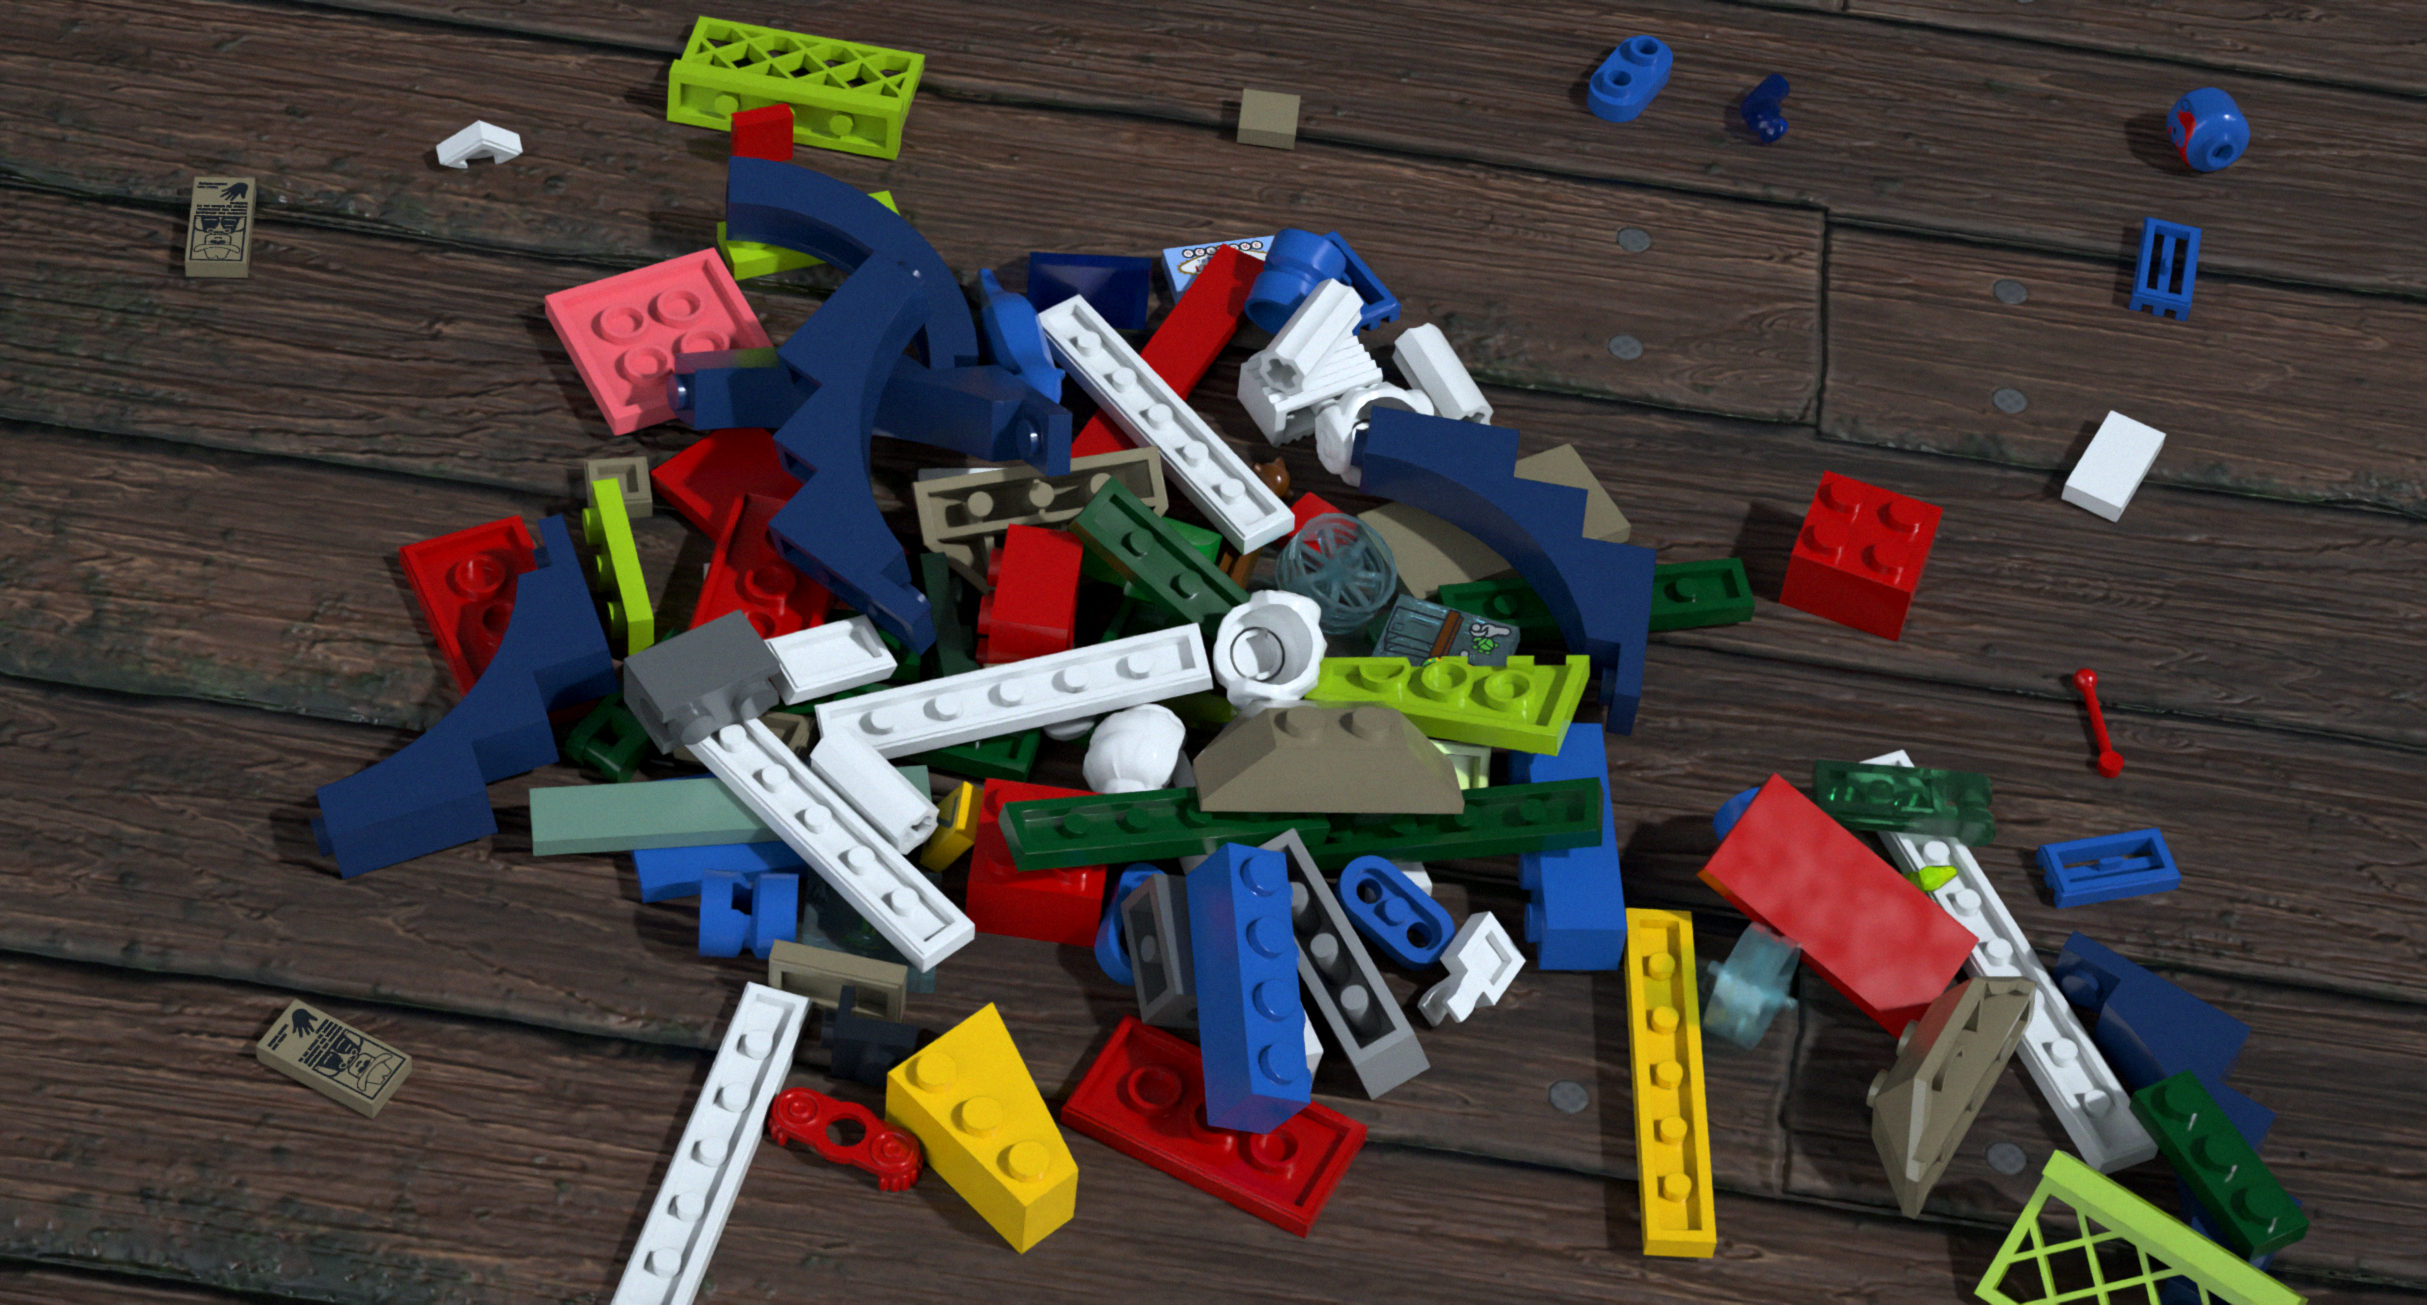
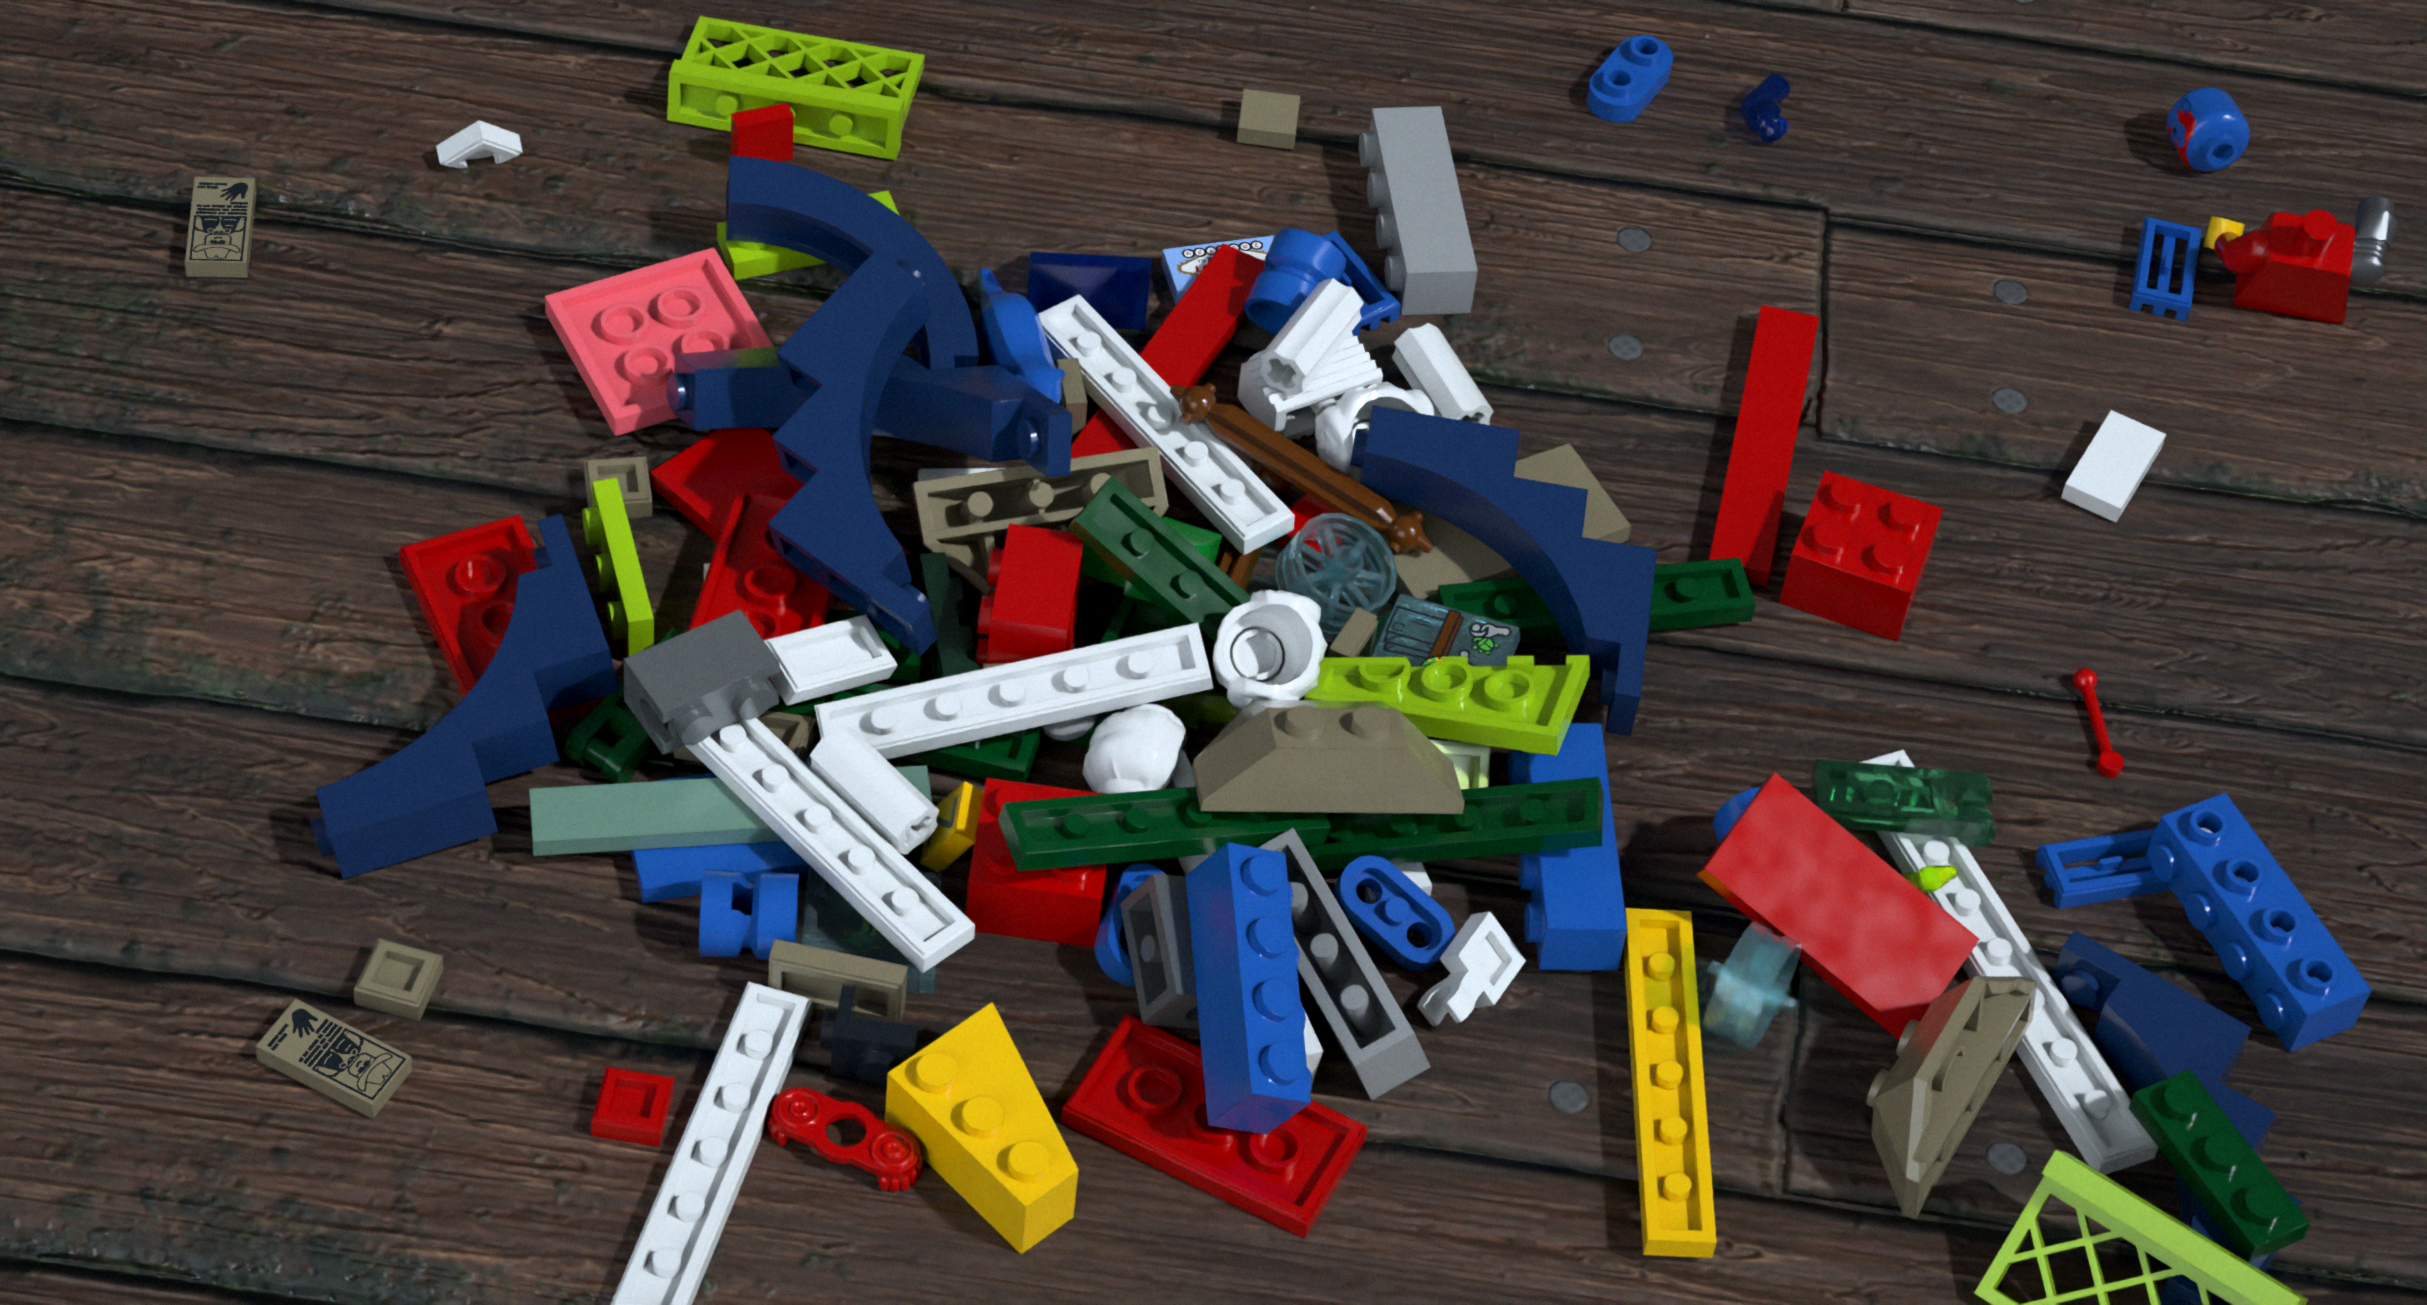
(398, 979): none -> dark tan tile
(632, 1106): none -> red tile
(1073, 394): none -> dark tan tile
(1300, 467): none -> reddish brown wheel
(1356, 637): none -> dark tan tile
(1419, 210): none -> light grey brick
(1764, 441): none -> red tile
(2257, 922): none -> blue brick
(2305, 261): none -> red torso

